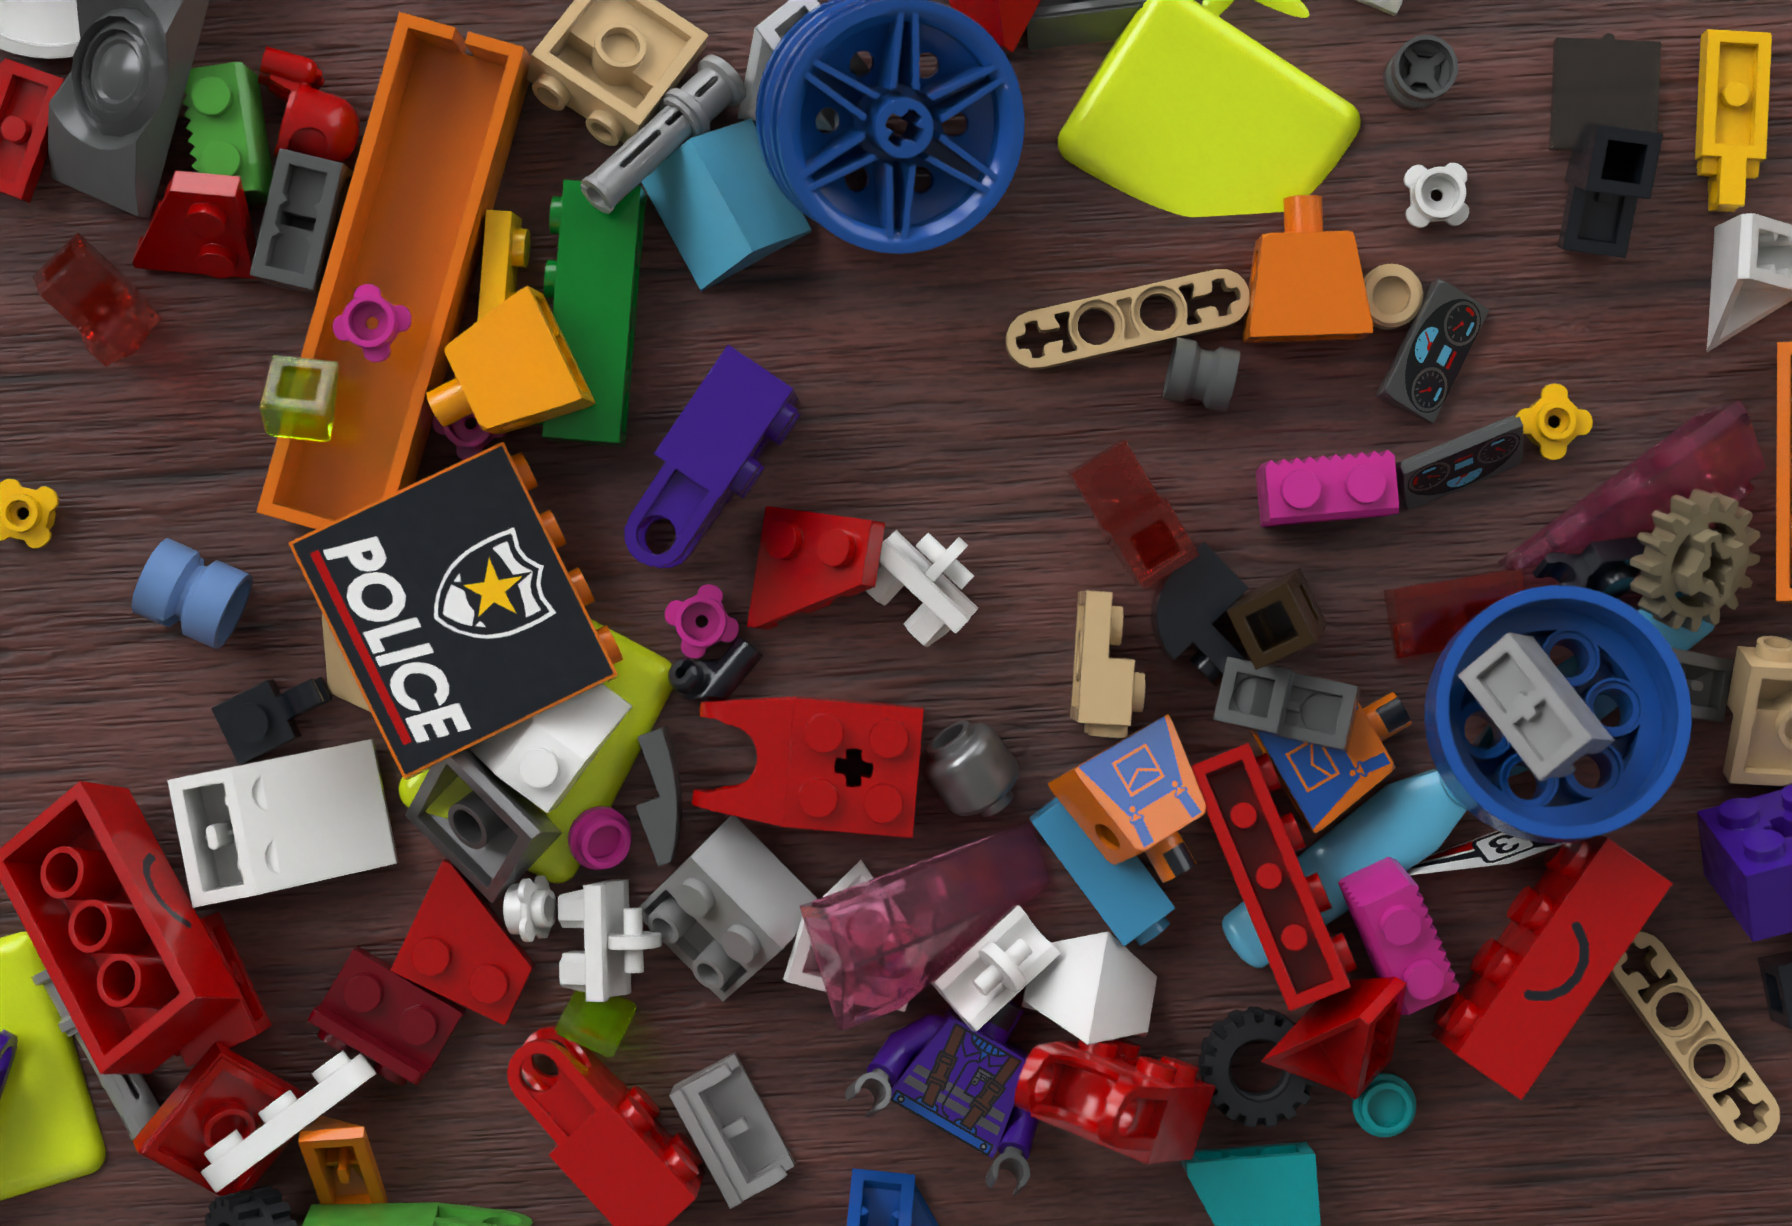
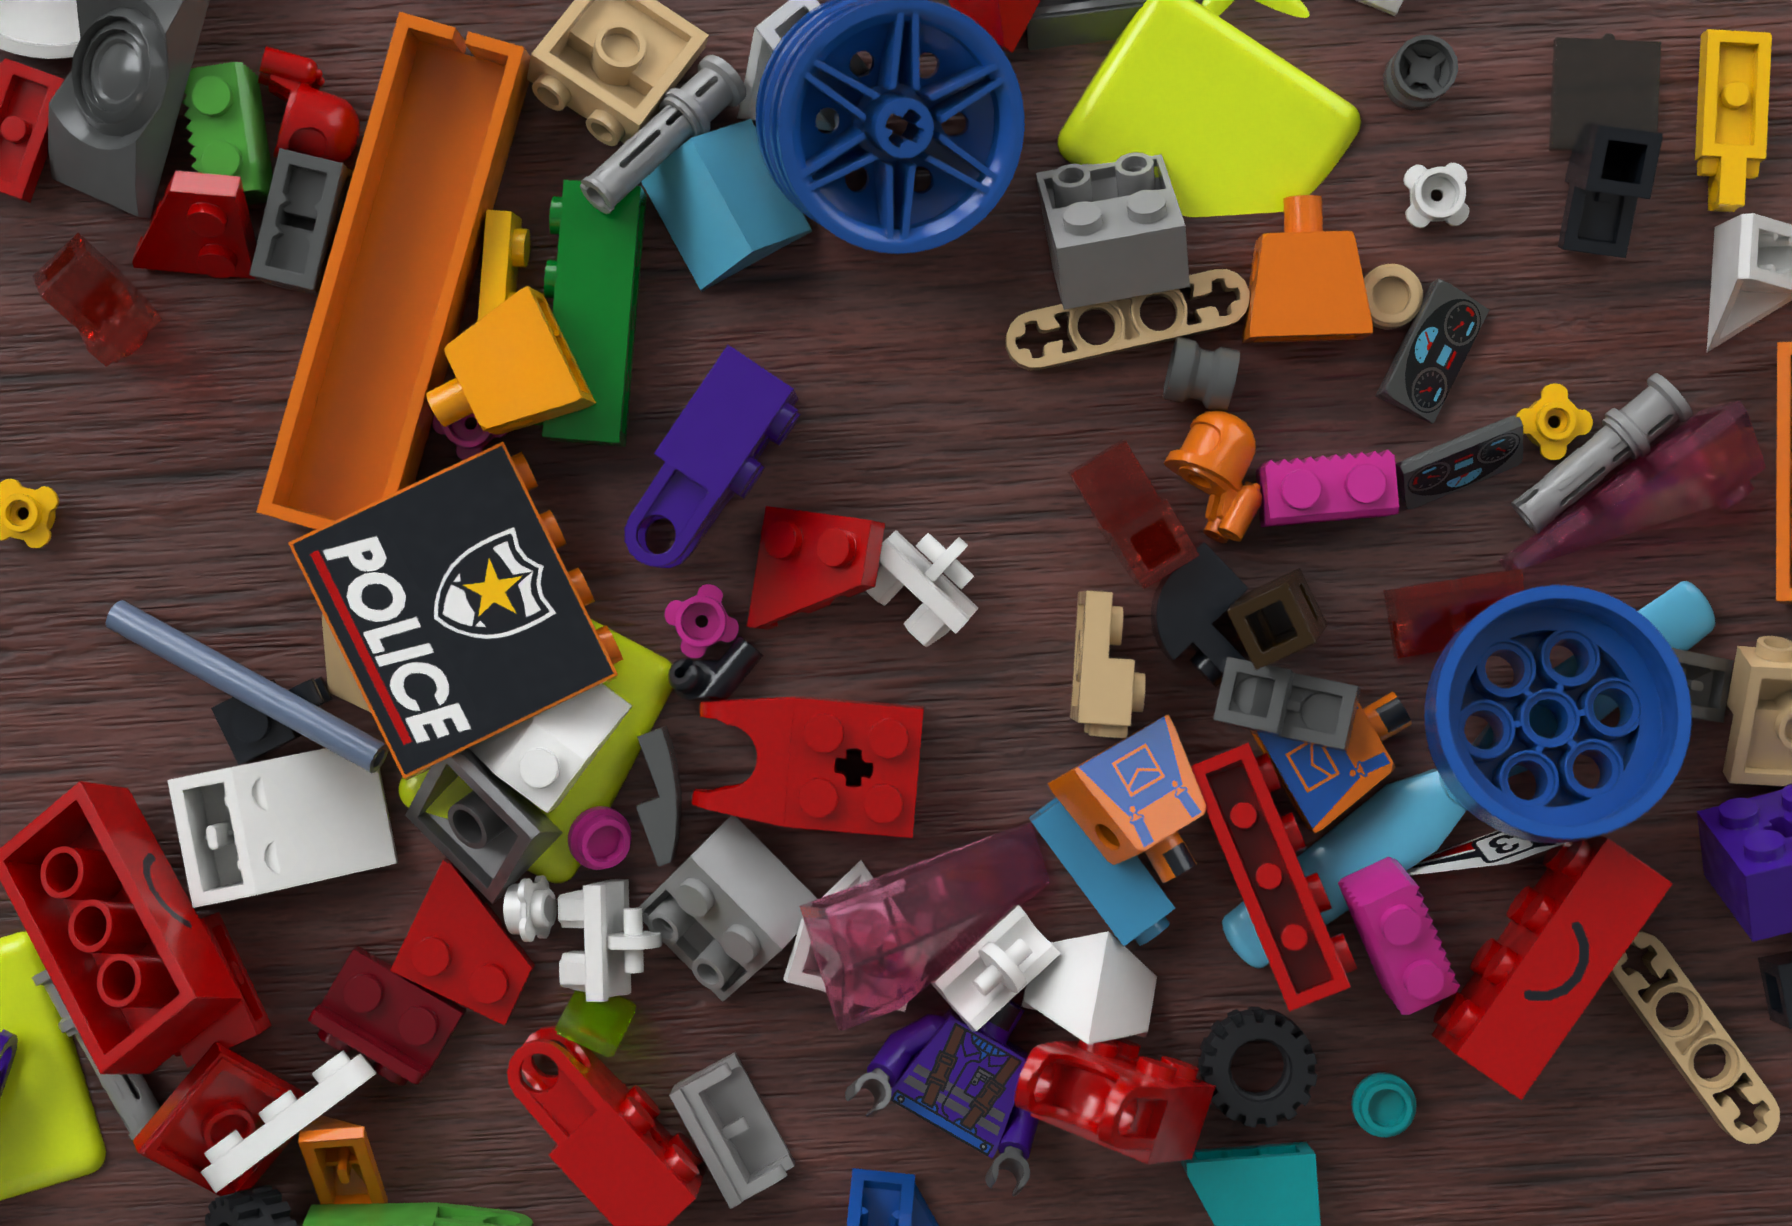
(182, 589): medium blue wheel -> none
(247, 686): none -> sand blue piece
(300, 398): clear neon green slope -> none
(353, 322): dark pink plate -> none
(971, 769): flat silver head -> none
(1113, 230): none -> light grey slope
(1216, 461): none -> orange piece
(1344, 1036): red slope -> none
(1534, 706): light grey hinge -> none
(1600, 566): black plate -> none
(1623, 436): none -> light grey pin
(1695, 560): dark tan gear -> none

